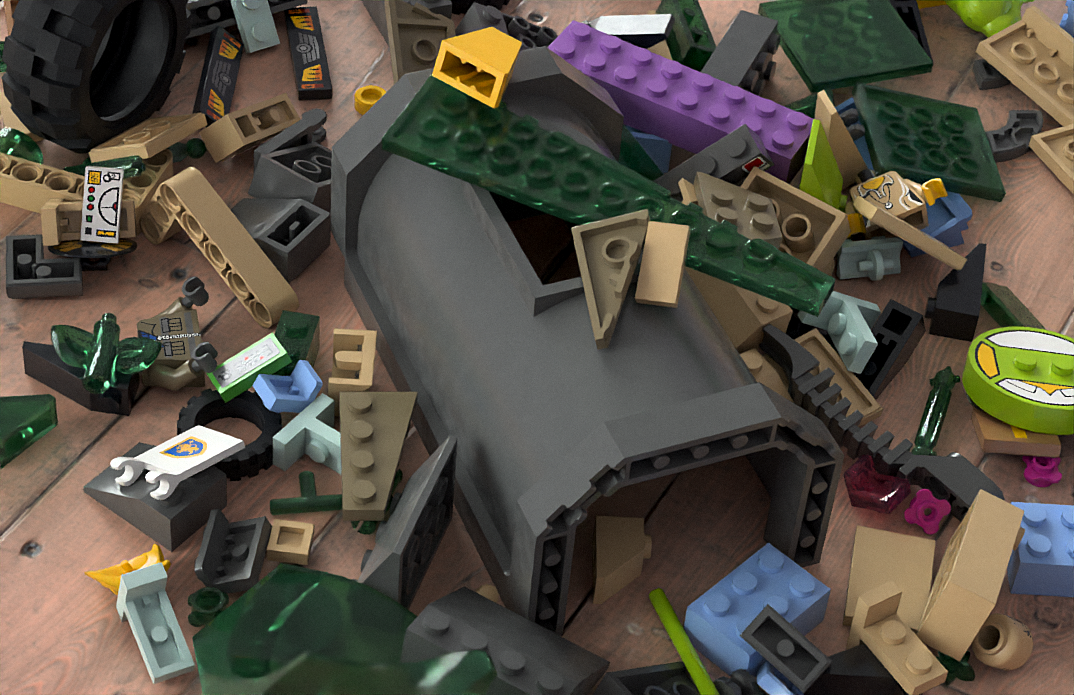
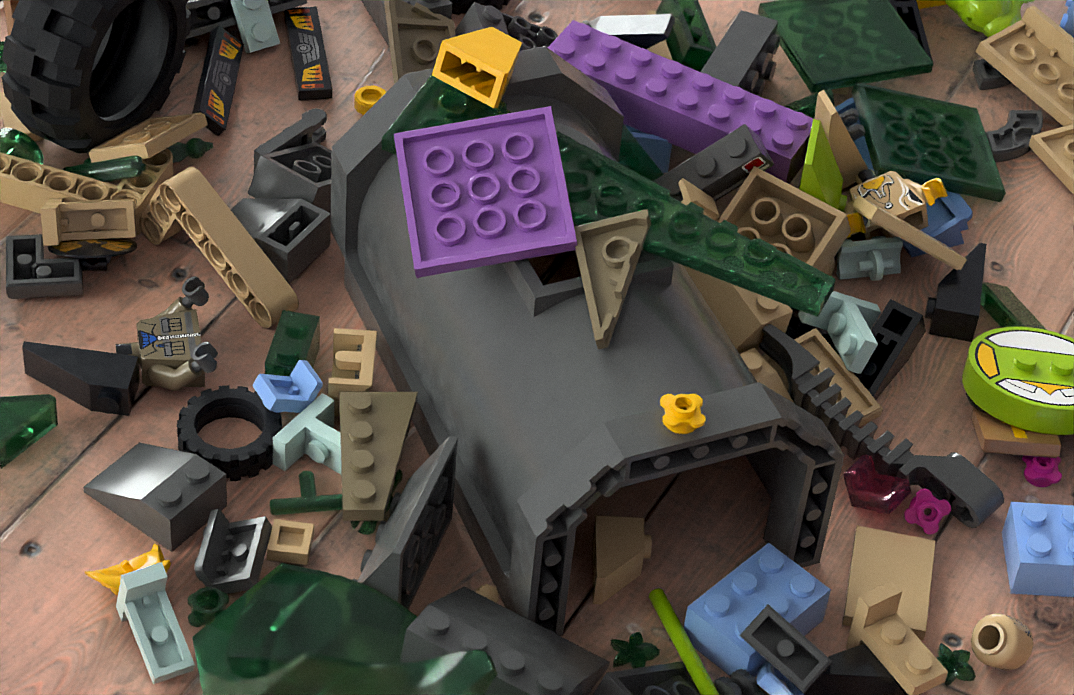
(102, 204): white tile -> none
(103, 351): clear green plant -> none
(177, 459): white flag -> none
(241, 370): tile -> none
(249, 127): tan slope -> none
(484, 192): none -> medium lavender plate
(634, 651): none -> clear green plant
(662, 264): tan tile -> none
(682, 412): none -> yellow plate
(743, 208): dark tan wing -> none
(935, 412): clear green wheel -> none
(971, 575): tan brick -> none

